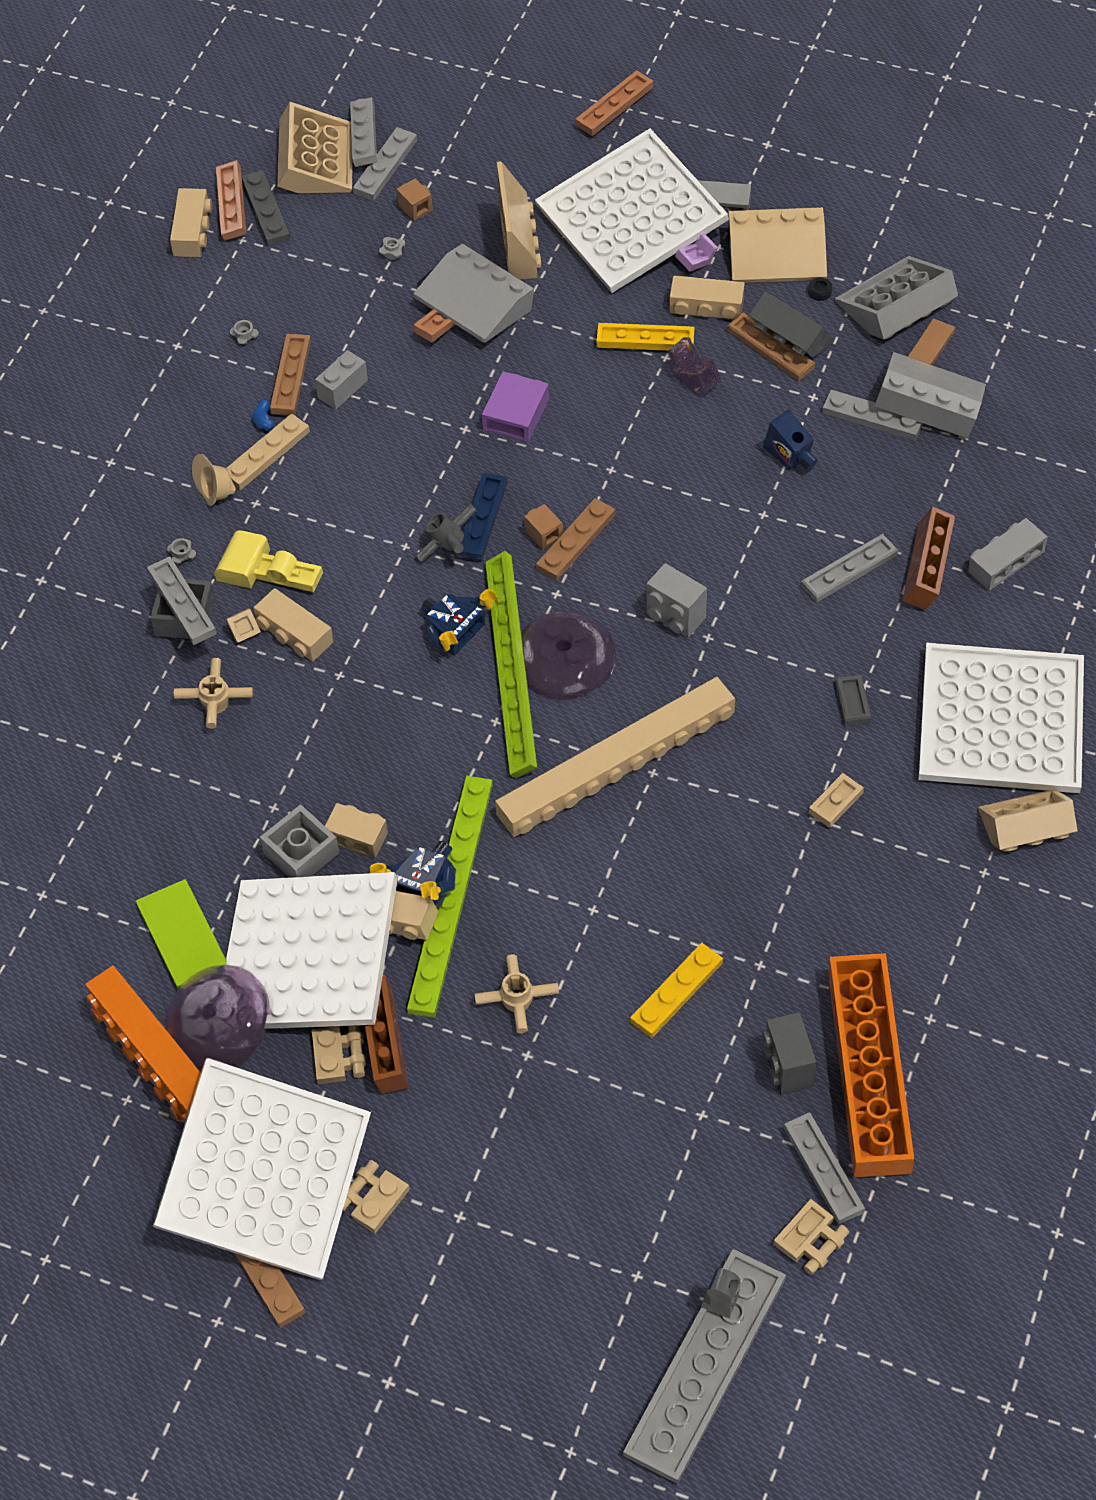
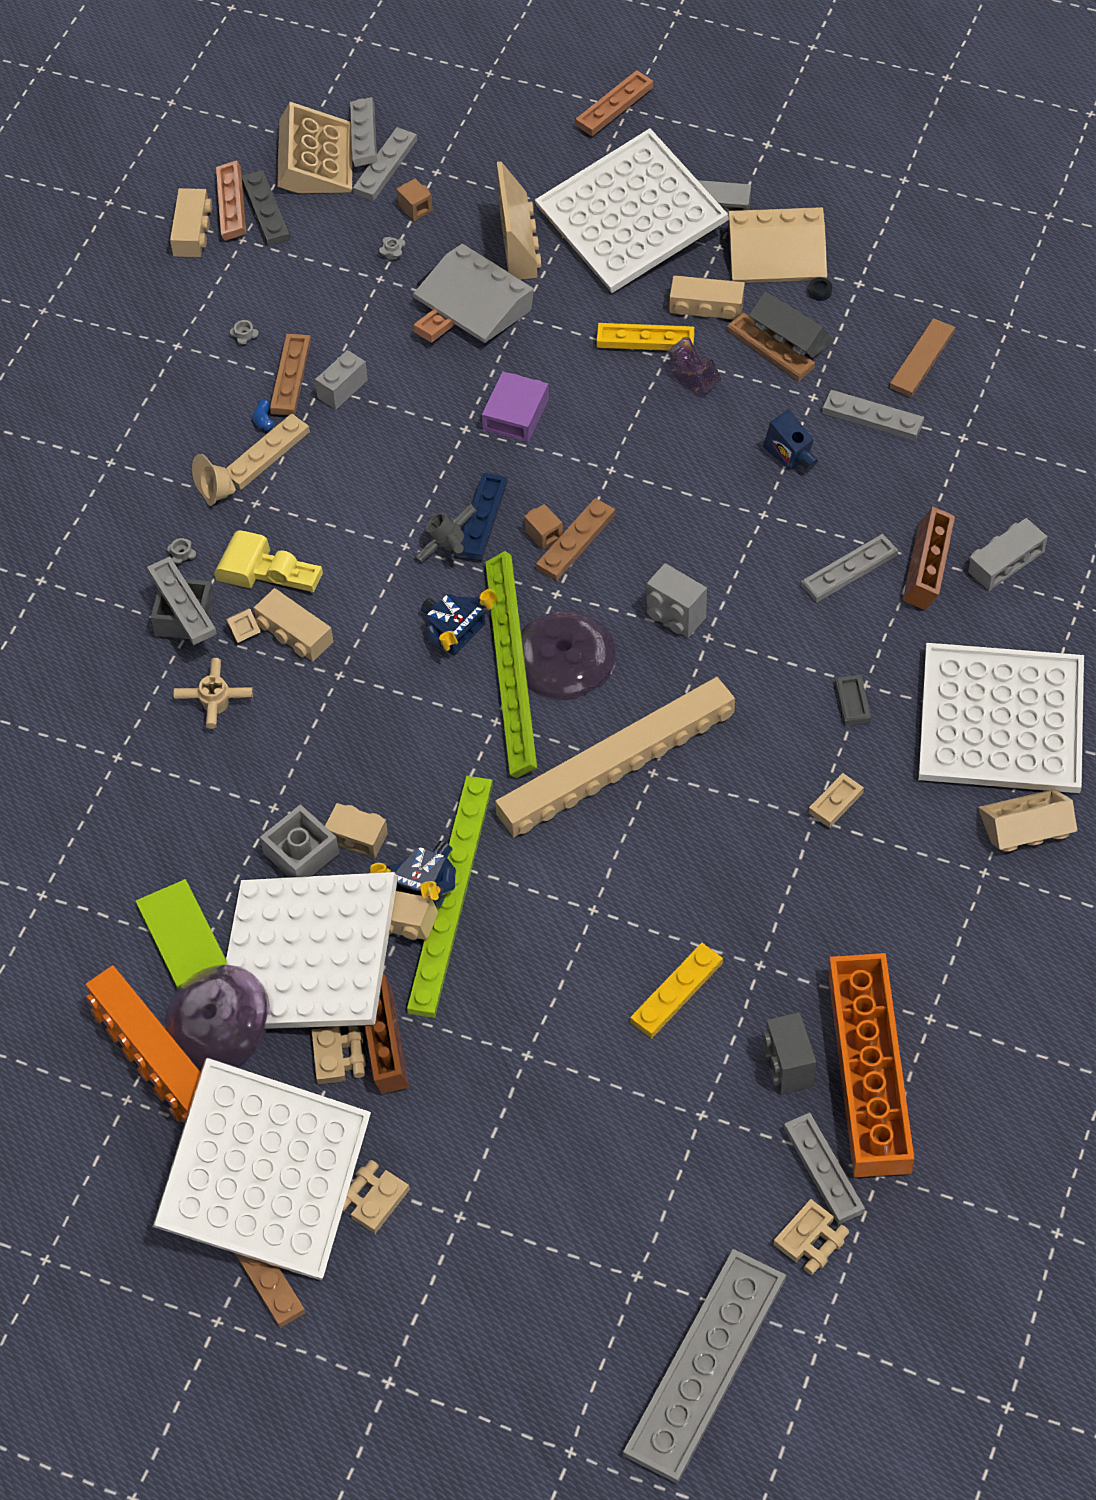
(516, 1001): tan bar -> none
(697, 254): lavender bracket -> none
(722, 1292): dark grey leg -> none
(898, 296): light grey slope -> none
(931, 395): light grey slope -> none

